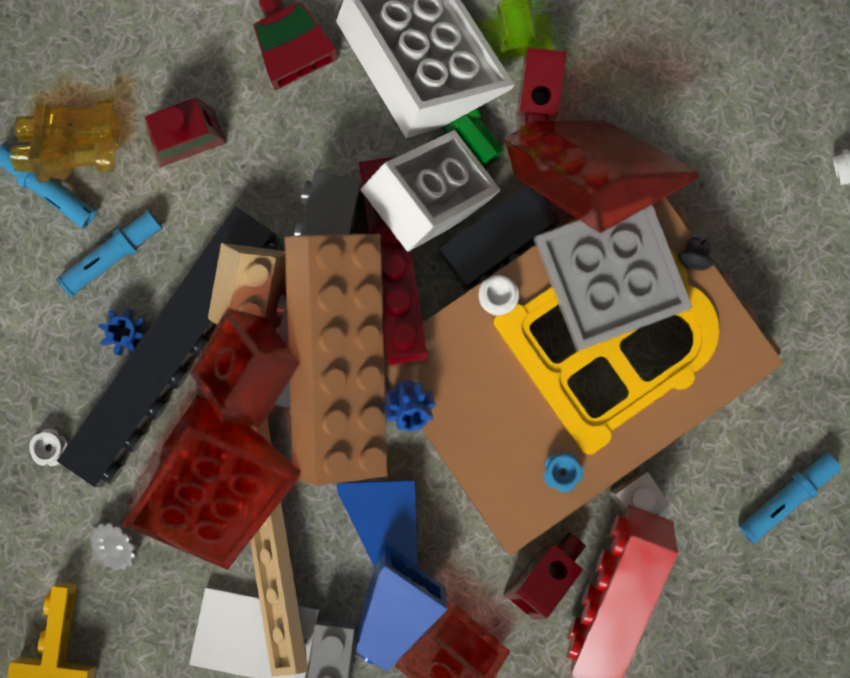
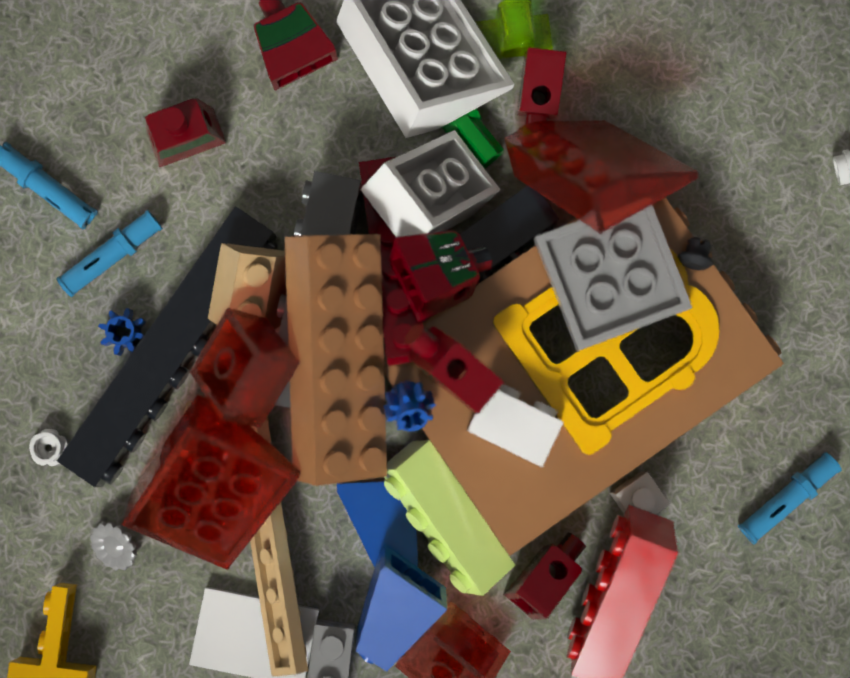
(66, 140): clear yellow hips -> none
(437, 270): none -> dark red torso
(444, 362): none -> dark red torso
(447, 518): none -> yellowish green brick
(498, 295): white plate -> none
(517, 426): none -> white brick
(555, 463): dark azure plate -> none

